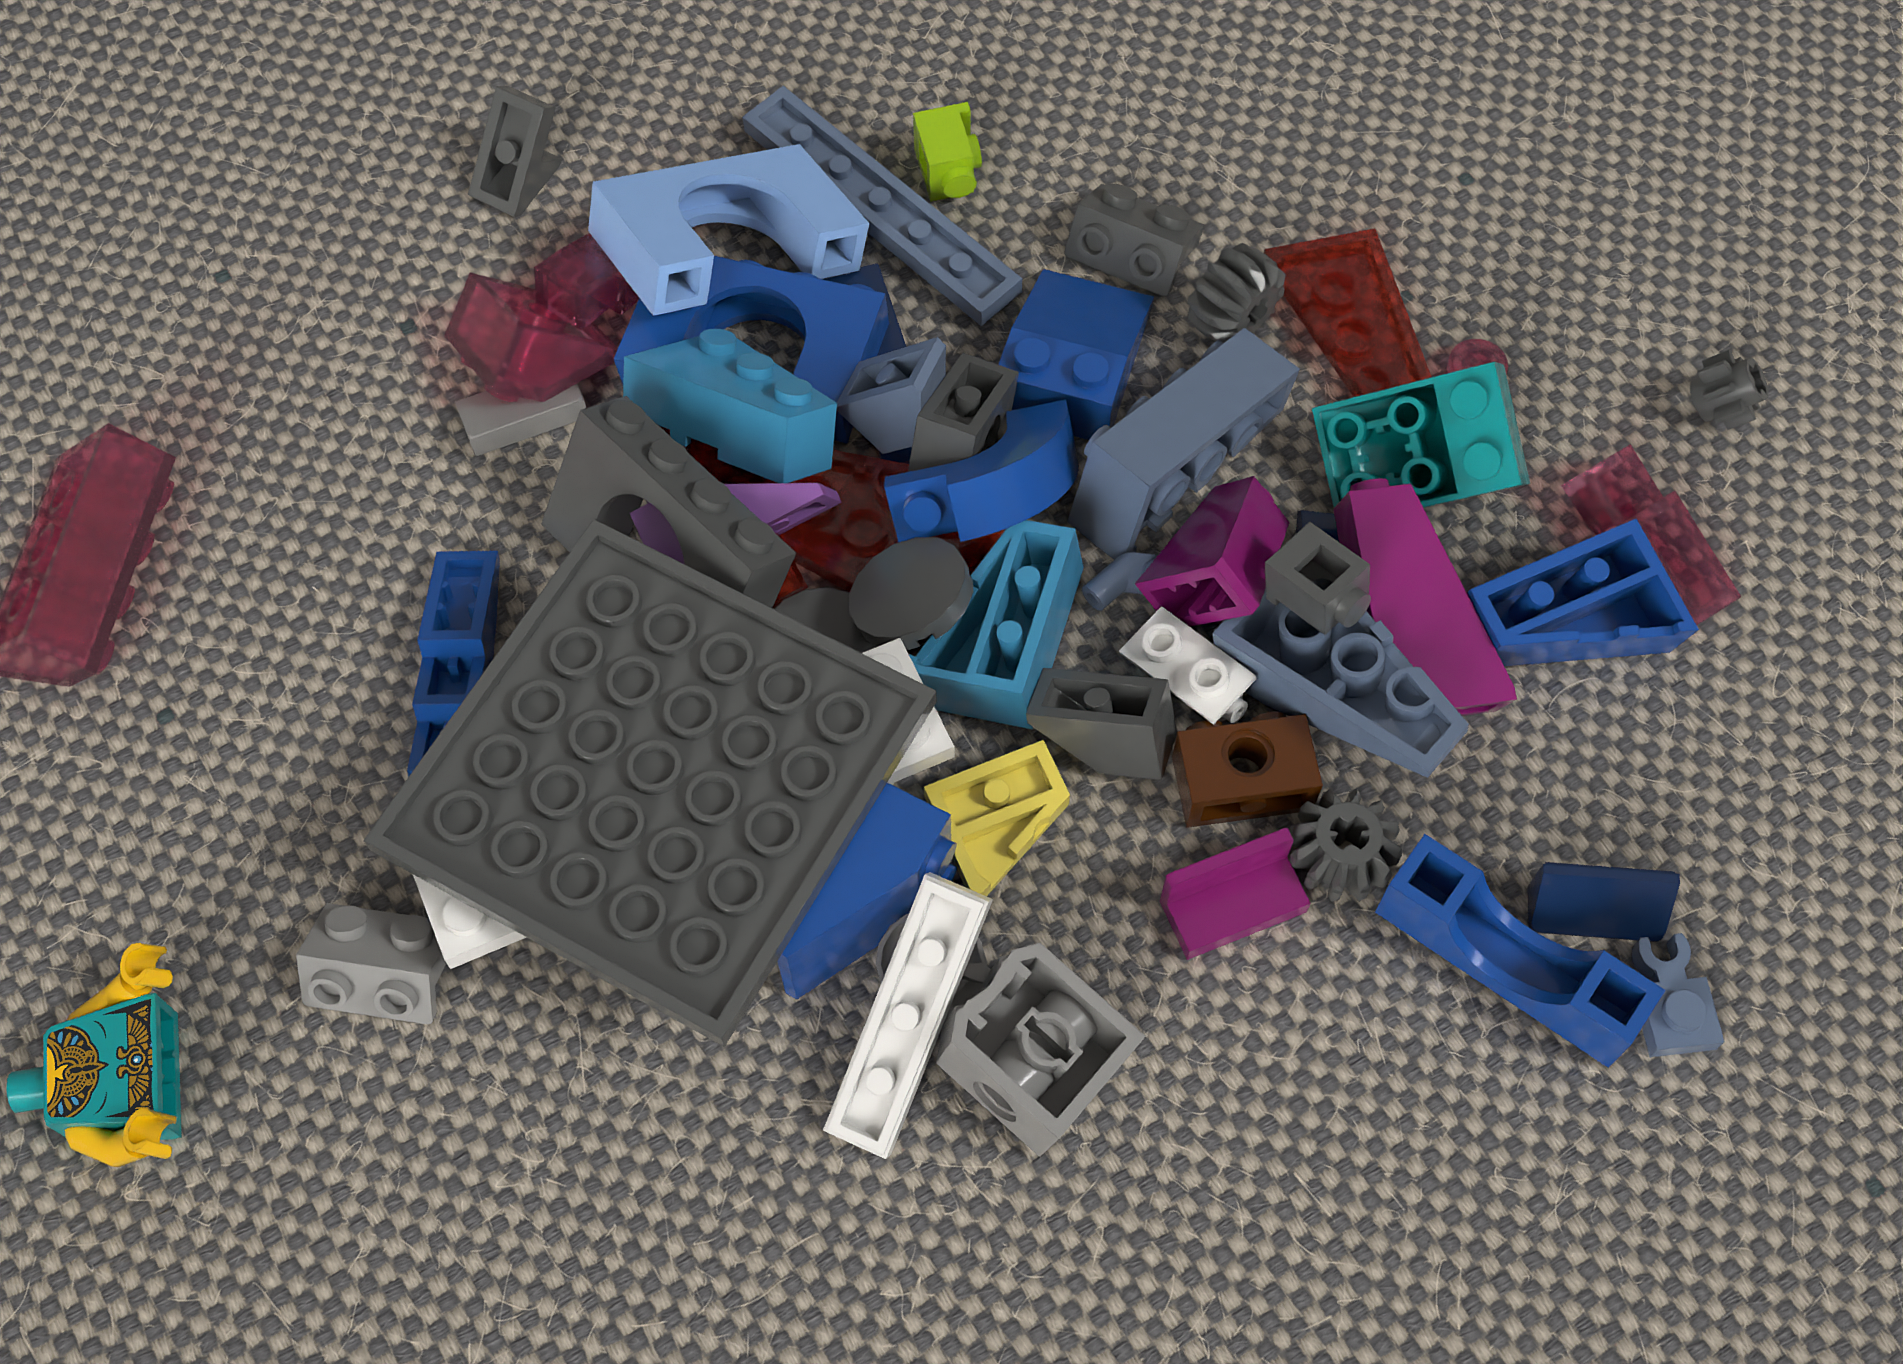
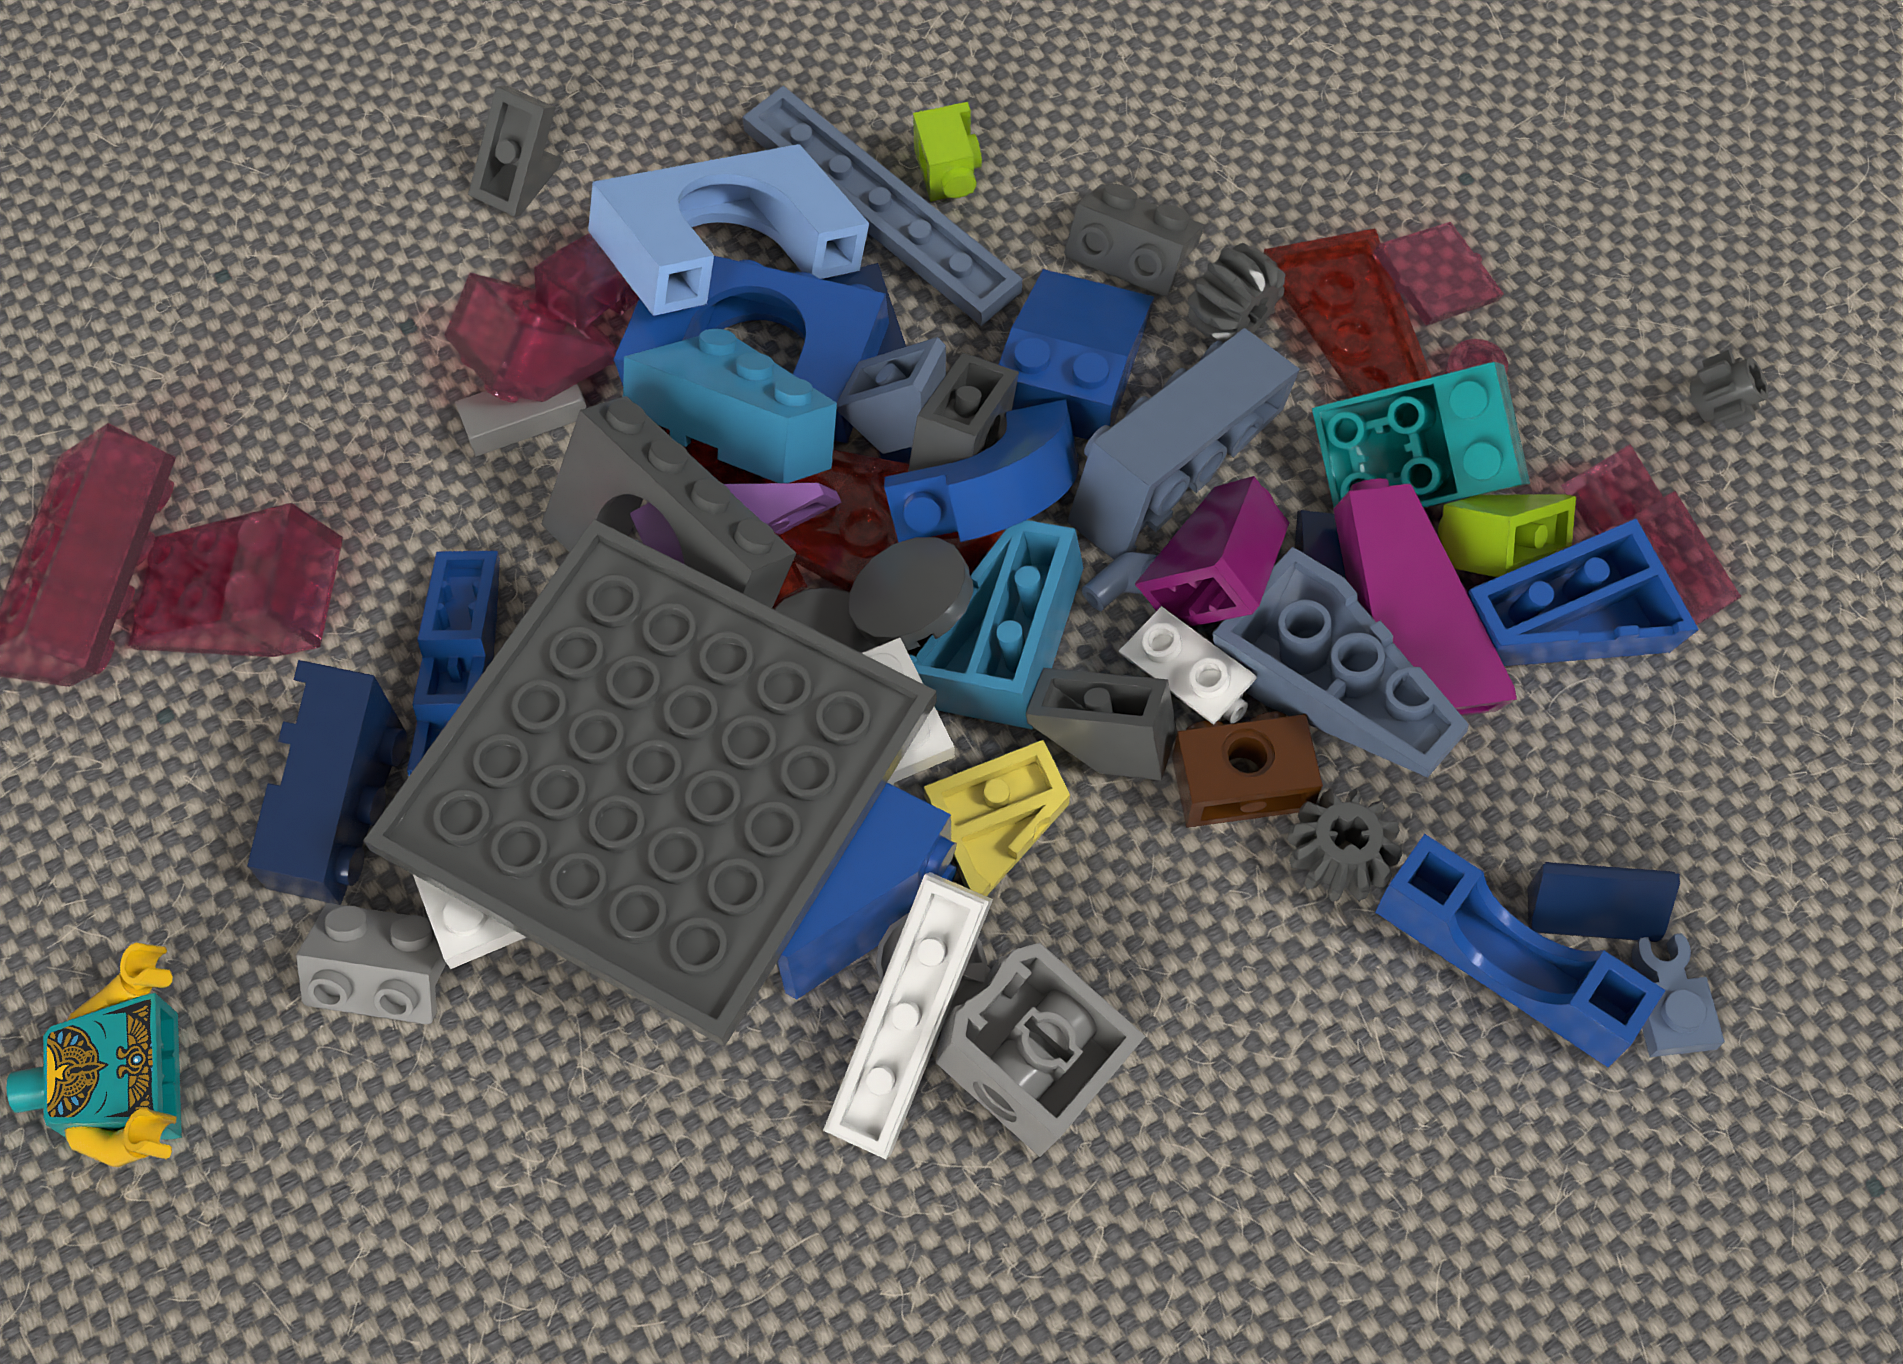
(239, 586): none -> clear pink slope
(330, 785): none -> dark blue wedge
(1233, 894): magenta panel -> none
(1319, 580): dark grey brick -> none
(1438, 273): none -> clear pink piece
(1505, 531): none -> lime slope

